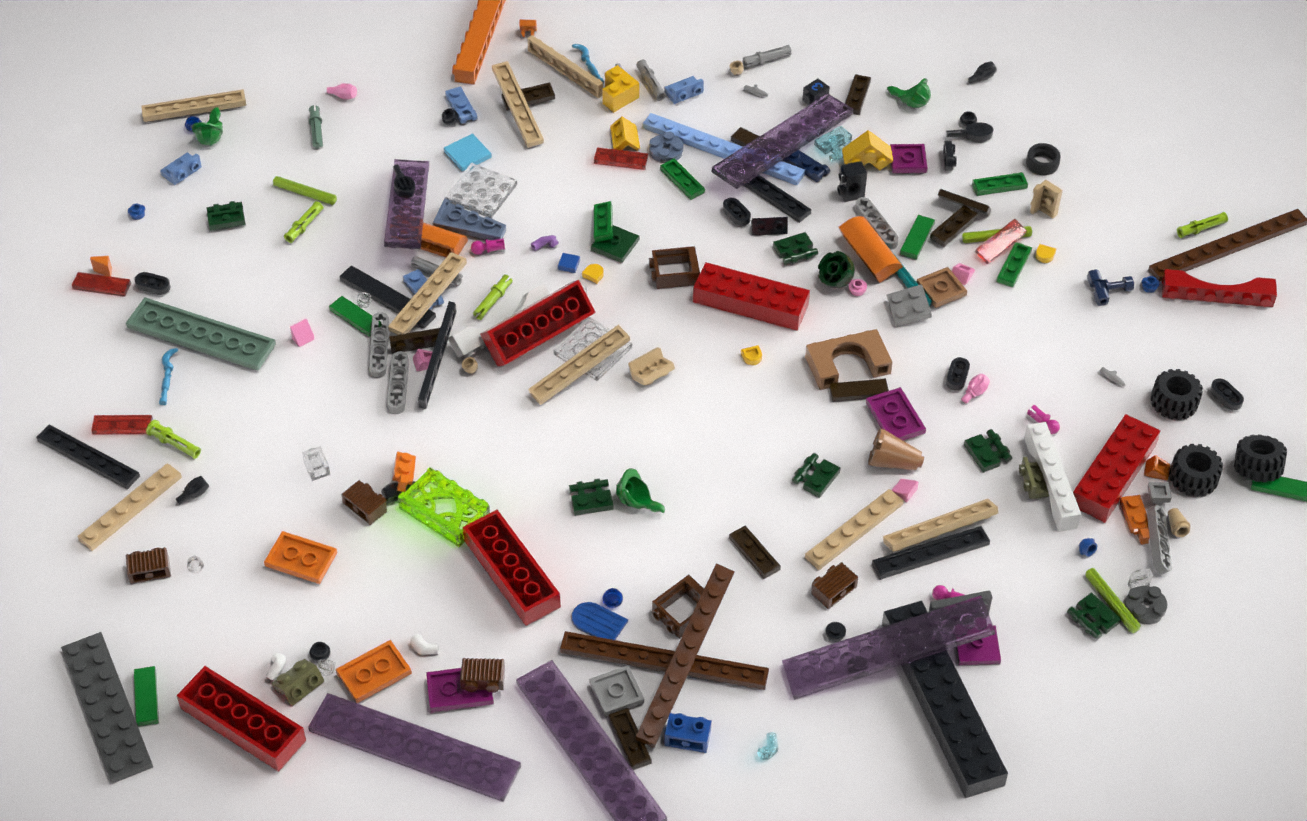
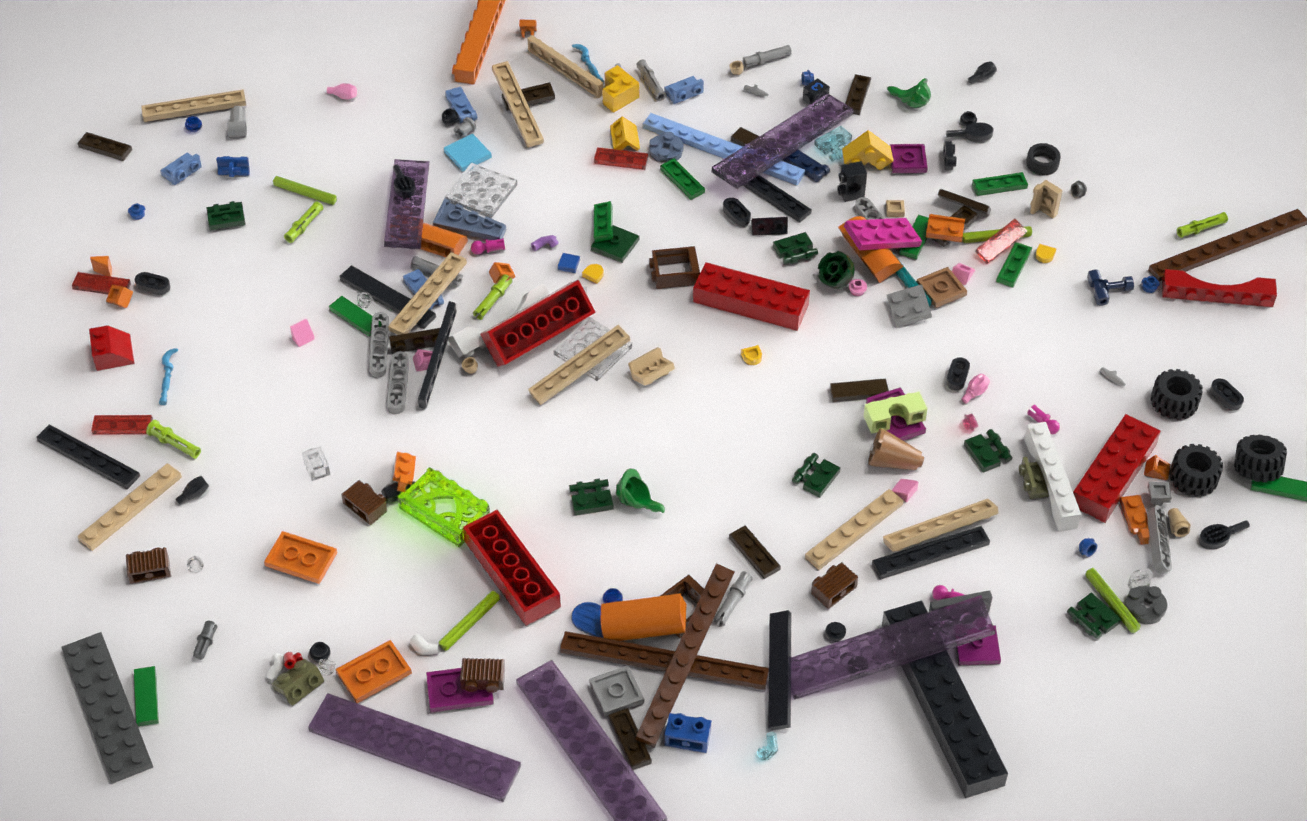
(104, 146): none -> dark brown tile
(110, 347): none -> red slope
(119, 296): none -> orange slope
(201, 333): sand green plate -> none
(204, 639): none -> dark grey axle
(209, 132): green piece -> none
(233, 166): none -> blue hips
(237, 124): none -> light grey piece
(241, 718): red brick -> none
(290, 659): none -> red arm
(315, 122): sand green axle -> none
(464, 128): none -> light grey bush
(469, 620): none -> lime axle
(499, 269): none -> orange slope
(643, 617): none -> orange brick
(736, 592): none -> light grey pin
(779, 671): none -> black tile
(807, 77): none -> blue plate
(865, 345): medium nougat arch -> none
(882, 233): none -> dark pink plate
(895, 208): none -> tan tile
(909, 406): none -> yellowish green arch
(945, 228): none -> orange plate
(970, 422): none -> clear pink plate
(1078, 189): none -> dark grey plate
(1218, 535): none -> black piece

